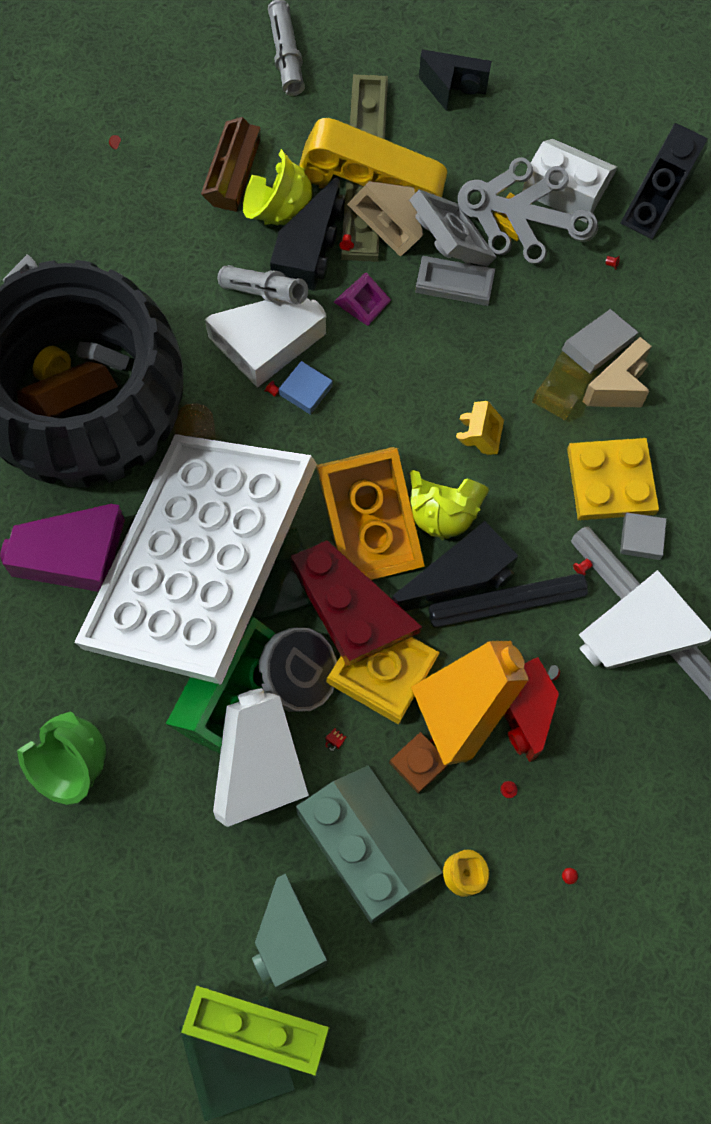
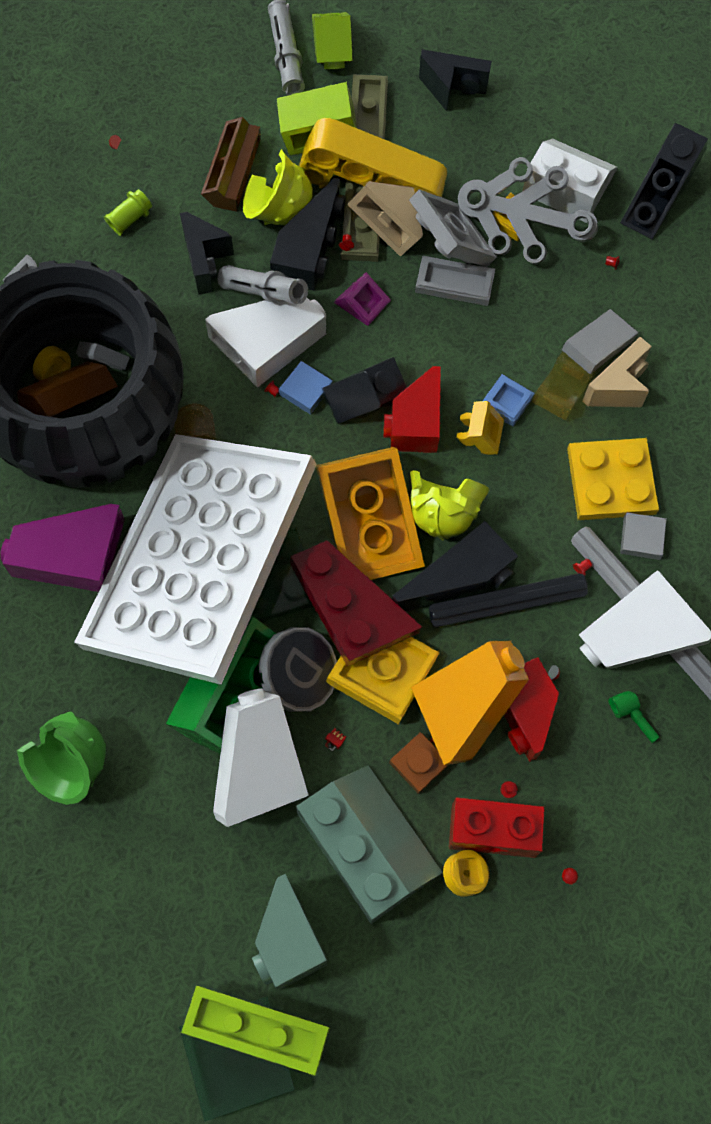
(128, 211): none -> lime pin
(204, 245): none -> black slope
(302, 110): none -> lime brick
(332, 39): none -> lime slope
(364, 390): none -> black slope
(416, 415): none -> red slope
(496, 827): none -> red brick
(509, 399): none -> medium blue tile
(628, 703): none -> green hand

